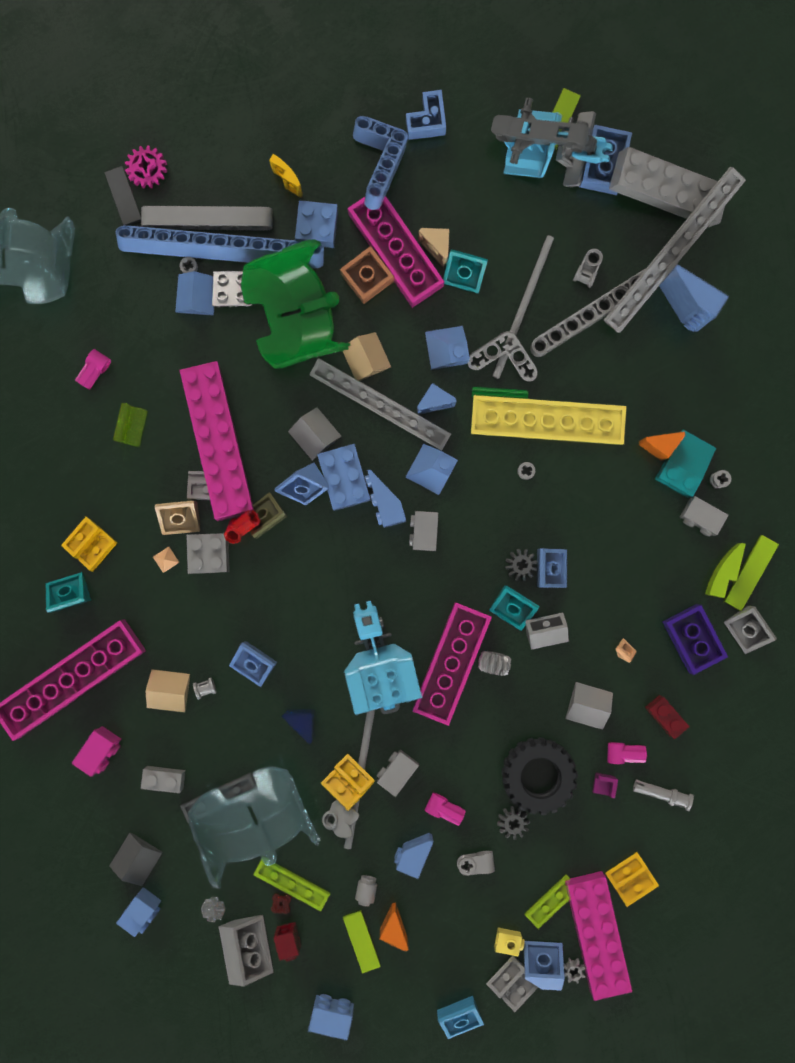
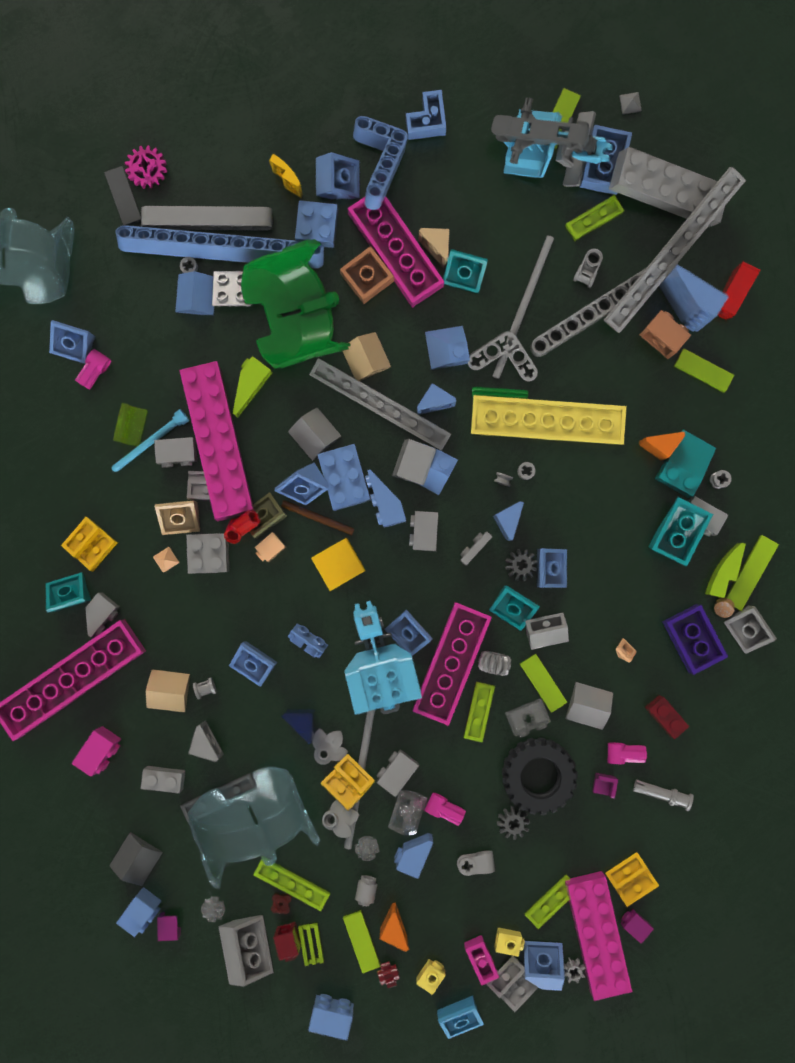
(70, 341): none -> medium blue slope
(99, 612): none -> light grey slope
(168, 928): none -> magenta panel
(175, 451): none -> light grey brick
(178, 419): none -> medium azure piece
(205, 744): none -> light grey slope
(250, 382): none -> lime slope
(269, 547): none -> light nougat brick
(313, 960): none -> lime tile
(315, 644): none -> medium blue hinge
(317, 517): none -> reddish brown bar
(330, 744): none -> light grey plate
(337, 177): none -> medium blue slope
(338, 564): none -> yellow slope
(367, 848): none -> clear gear
(388, 974): none -> dark red gear
(407, 812): none -> clear brick
(408, 633): none -> medium blue slope
(414, 462): none -> light grey slope
(431, 976): none -> light yellow brick
(469, 553): none -> light grey plate
(479, 711): none -> lime tile
(481, 960): none -> dark pink brick
(503, 479): none -> light grey bush
(508, 520): none -> medium blue slope
(534, 709): none -> clear brick
(543, 683): none -> lime tile
(594, 217): none -> lime tile
(630, 103): none -> light grey slope
(636, 925): none -> magenta brick
(665, 334): none -> nougat brick
(681, 531): none -> teal slope
(704, 370): none -> lime tile
(724, 607): none -> medium nougat tile
(737, 289): none -> red slope

